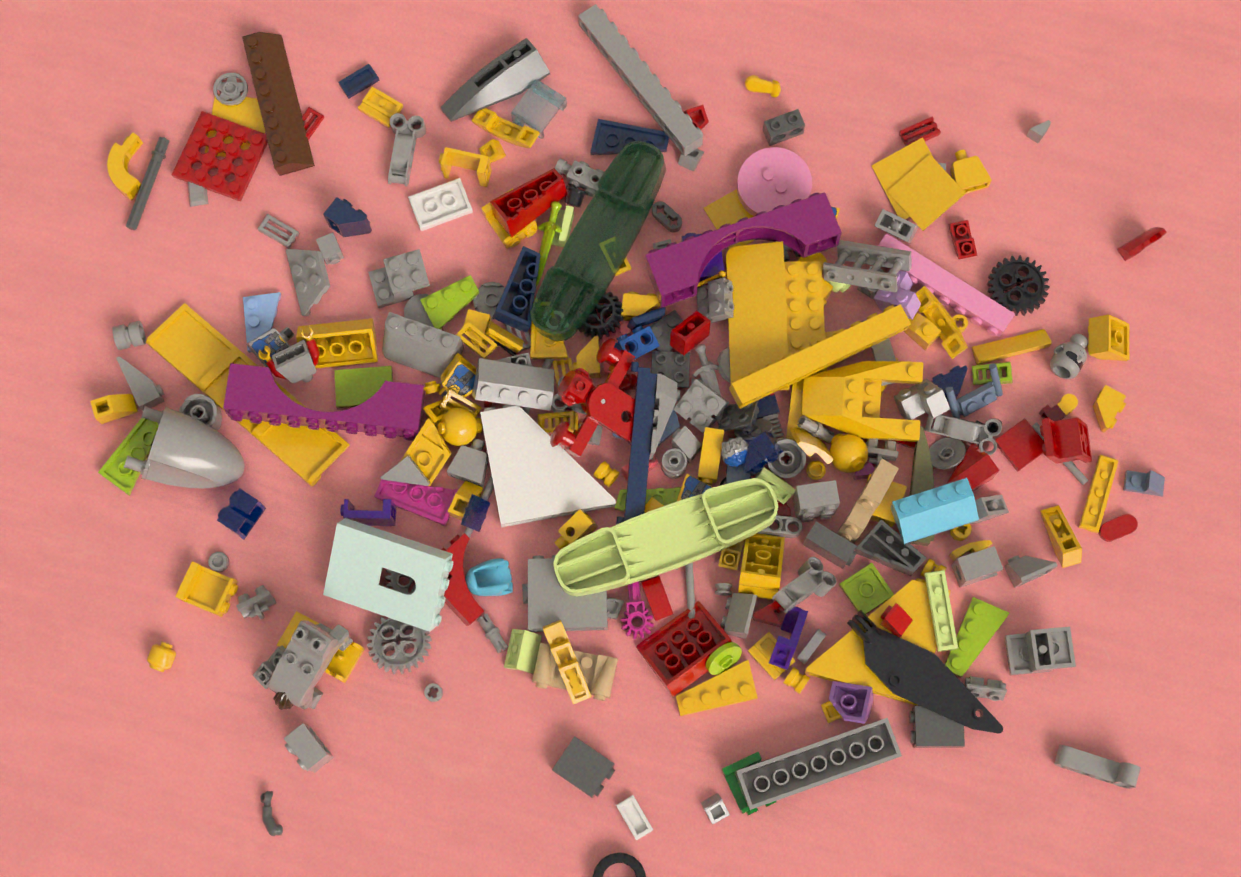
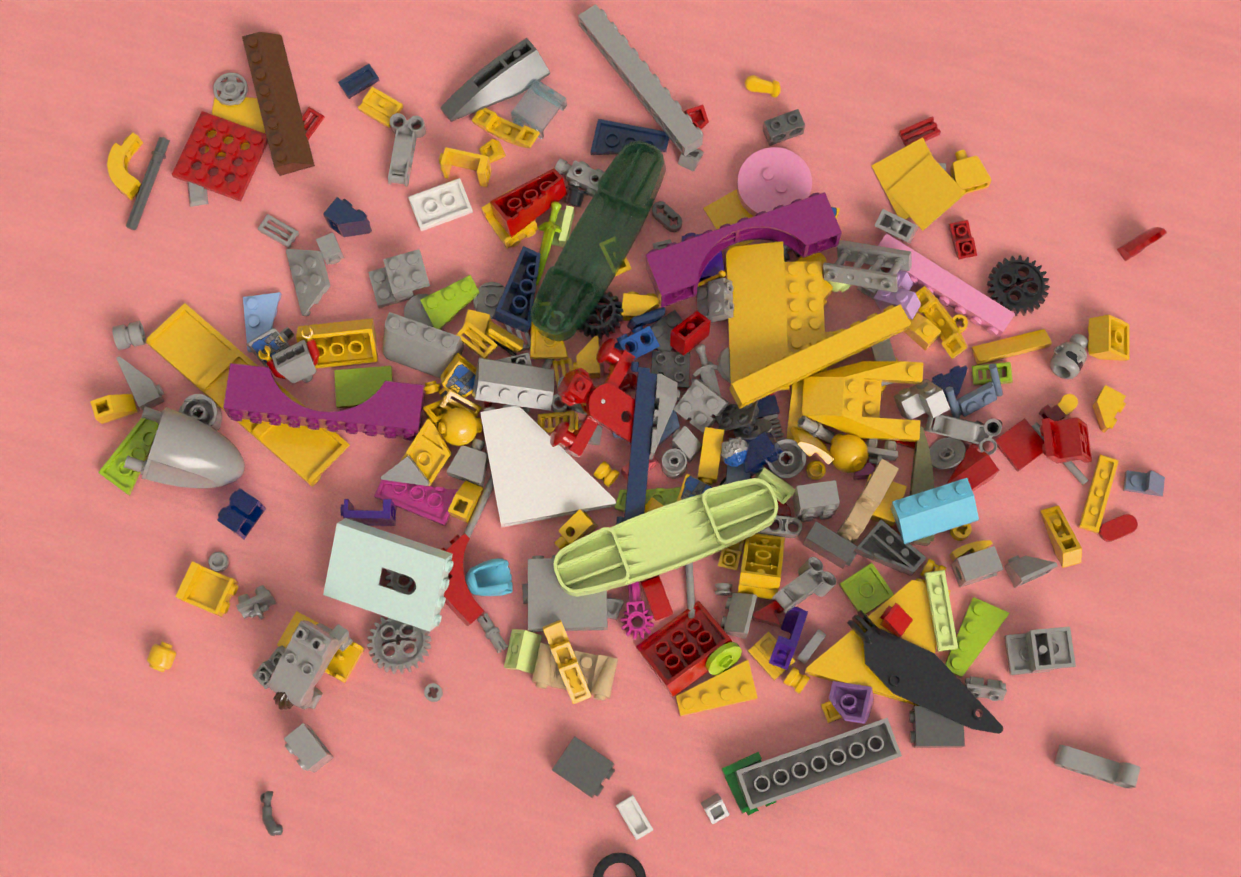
(475, 513): clear blue piece -> none
(990, 507): light grey slope -> none
(1037, 132): light grey slope -> none

